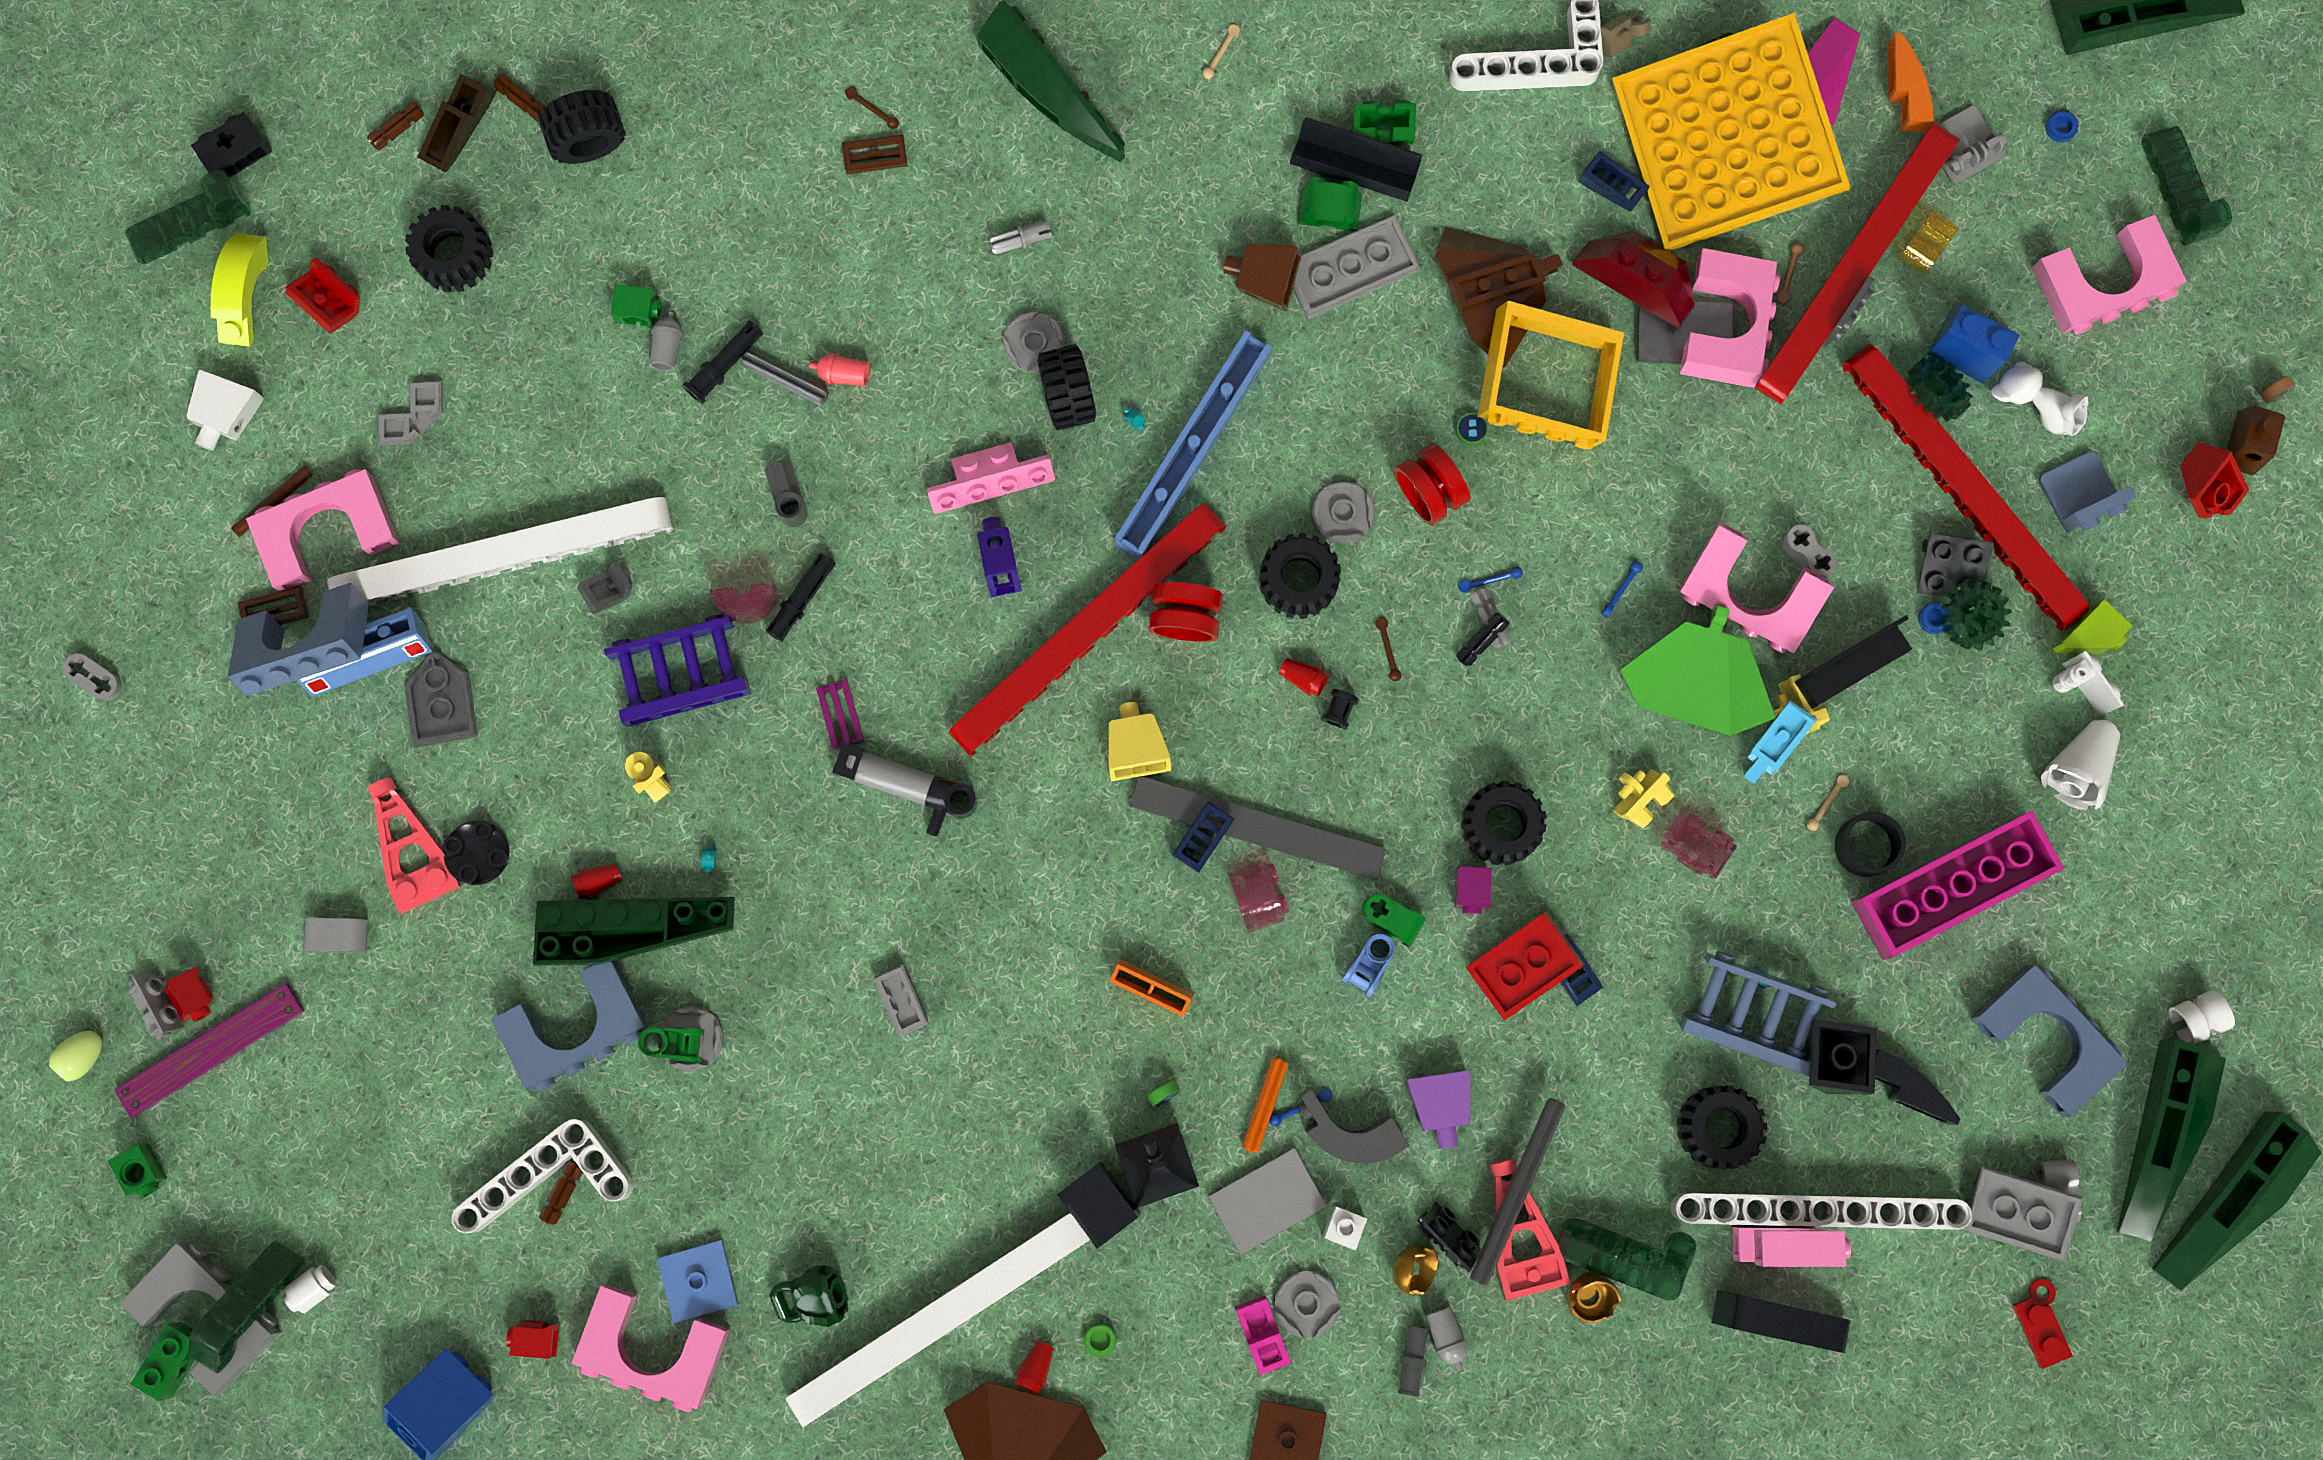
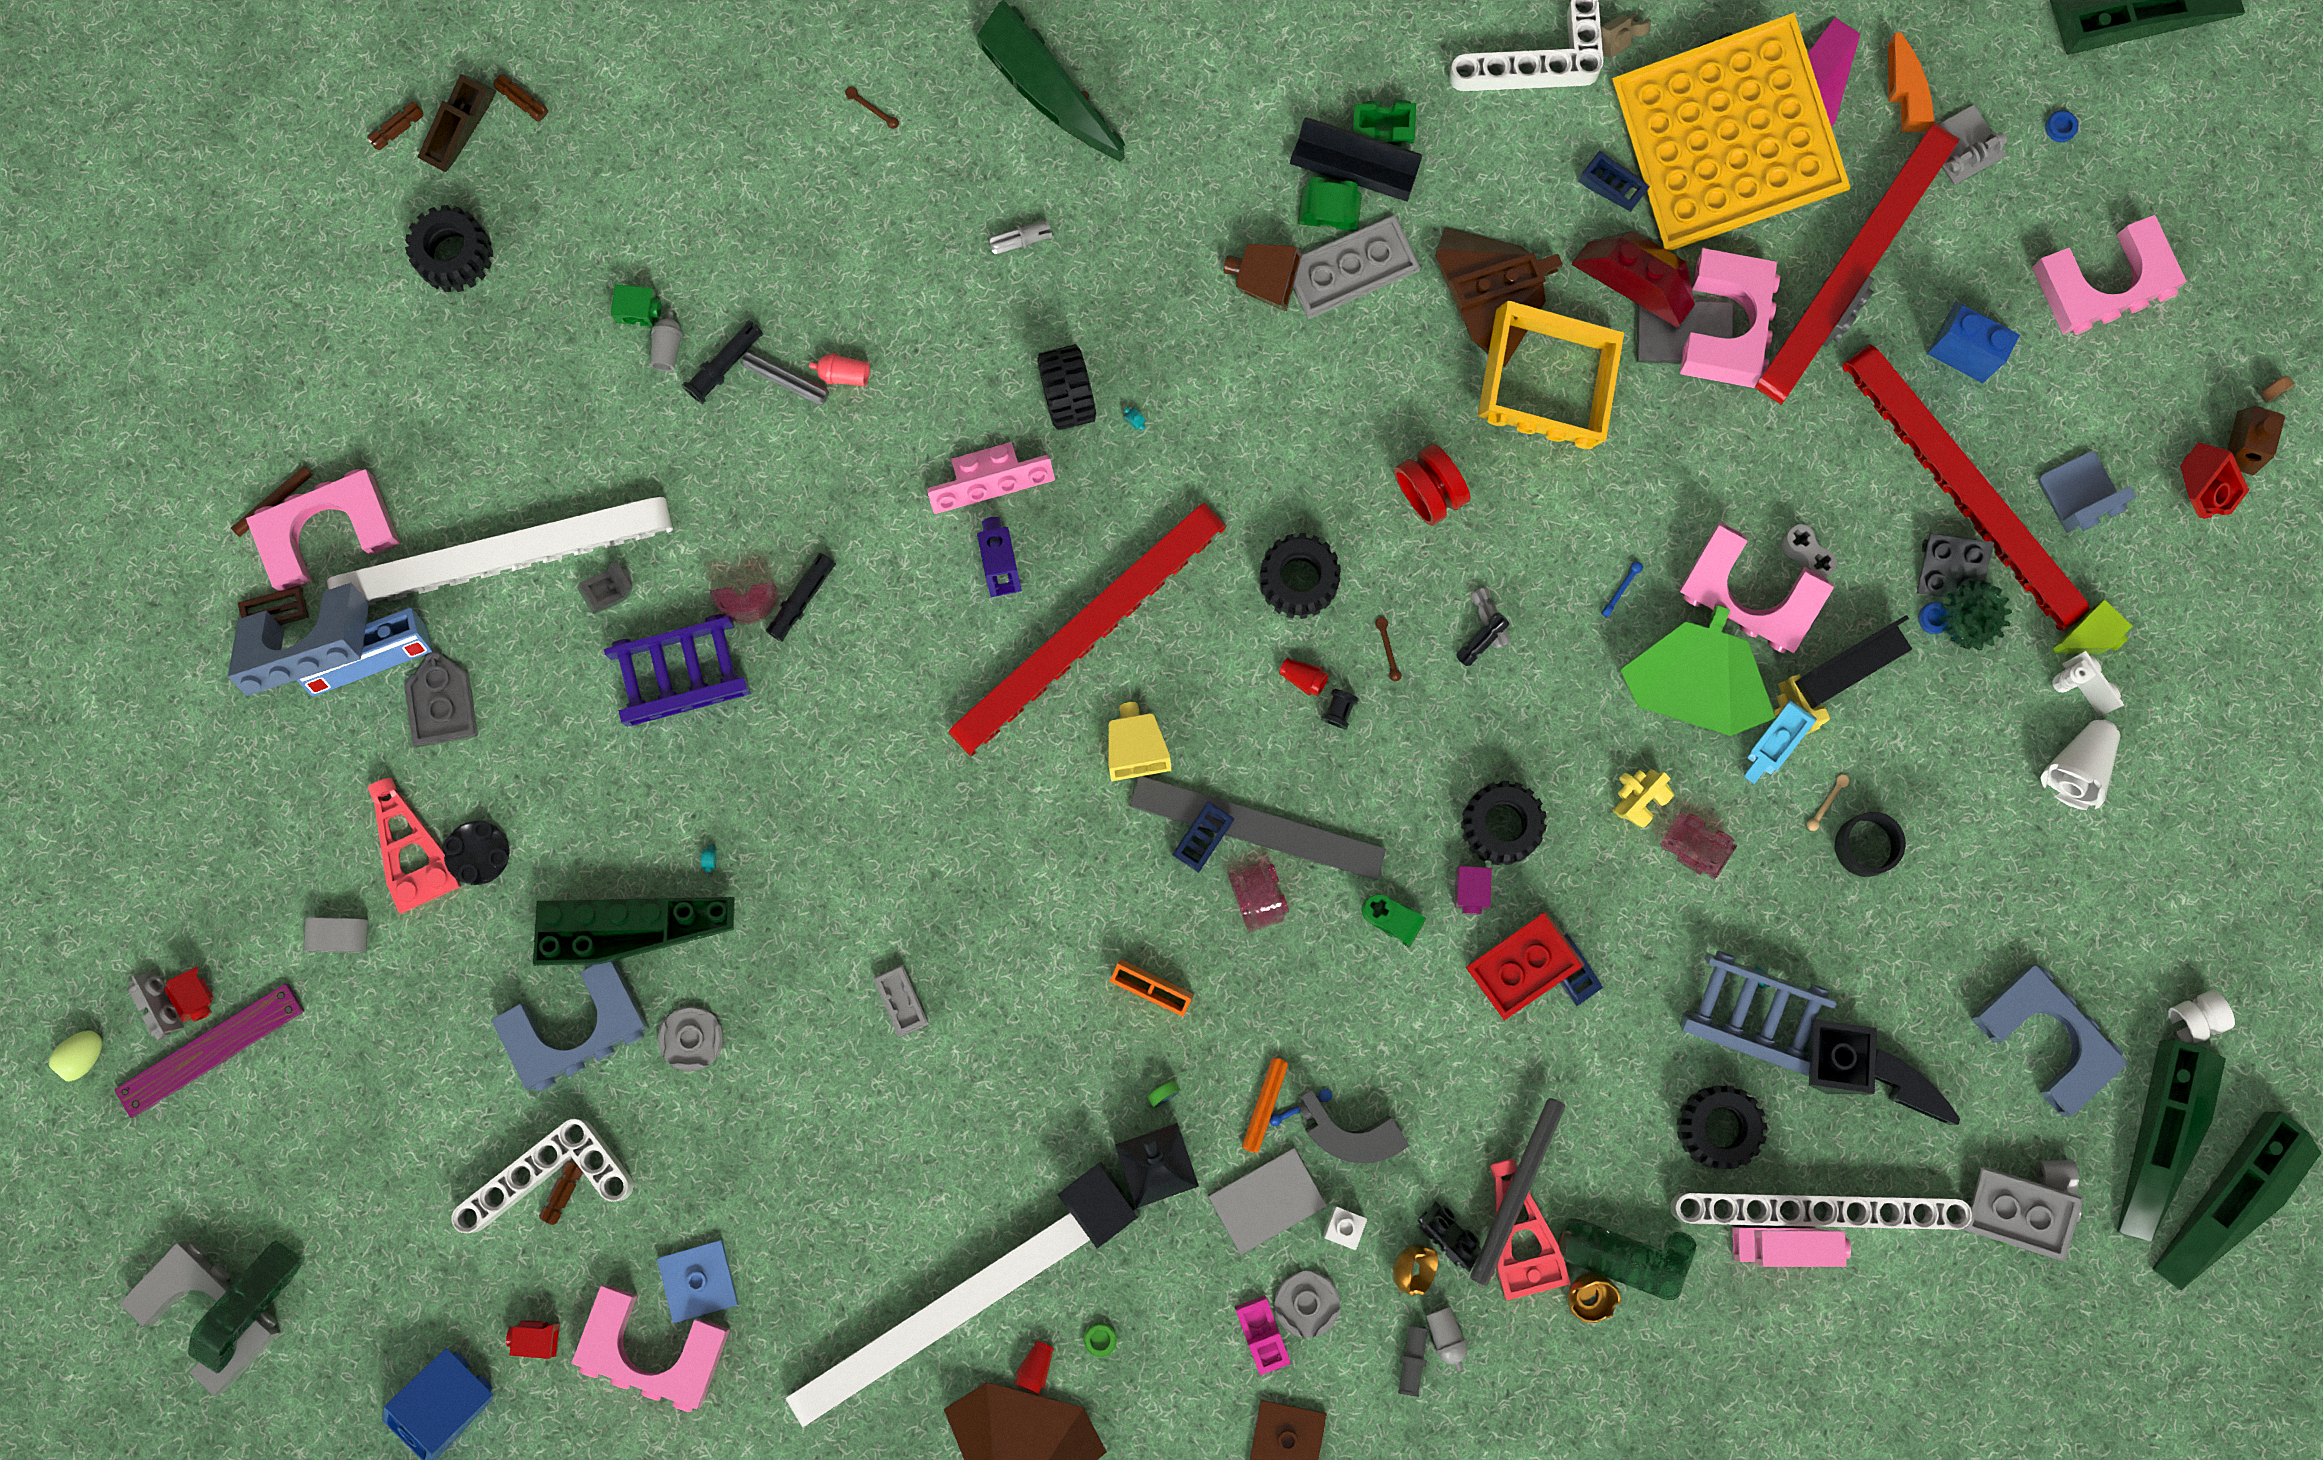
(96, 671): light grey beam -> none
(124, 1170): green brick -> none
(165, 1363): green brick -> none
(189, 220): clear green beam -> none
(220, 408): white torso -> none
(233, 285): neon yellow arch -> none
(246, 146): black brick -> none
(309, 1289): white brick -> none
(325, 296): red bracket -> none
(407, 427): light grey tile -> none
(581, 126): black tyre -> none
(595, 880): red cone -> none
(647, 775): light yellow hips -> none
(674, 1043): green piece -> none
(786, 492): dark grey piece -> none
(816, 1296): dark green piece -> none
(832, 688): magenta tile -> none
(875, 165): reddish brown tile -> none
(905, 782): piece -> none
(1029, 336): light grey tile -> none
(1185, 612): red wheel -> none
(1193, 445): medium blue tile -> none
(1233, 31): tan hinge -> none
(1340, 524): light grey tile -> none
(1369, 966): medium blue piece -> none
(1441, 1104): medium lavender torso -> none
(1465, 586): blue hinge -> none
(1471, 429): dark blue tile -> none
(1780, 1321): black beam -> none
(1783, 296): medium nougat hinge -> none
(1928, 242): clear yellow axle -> none
(1939, 388): clear green gear -> none
(1957, 885): dark pink brick -> none
(2042, 1326): red hinge -> none
(2057, 410): white animal -> none
(2183, 187): clear green beam -> none

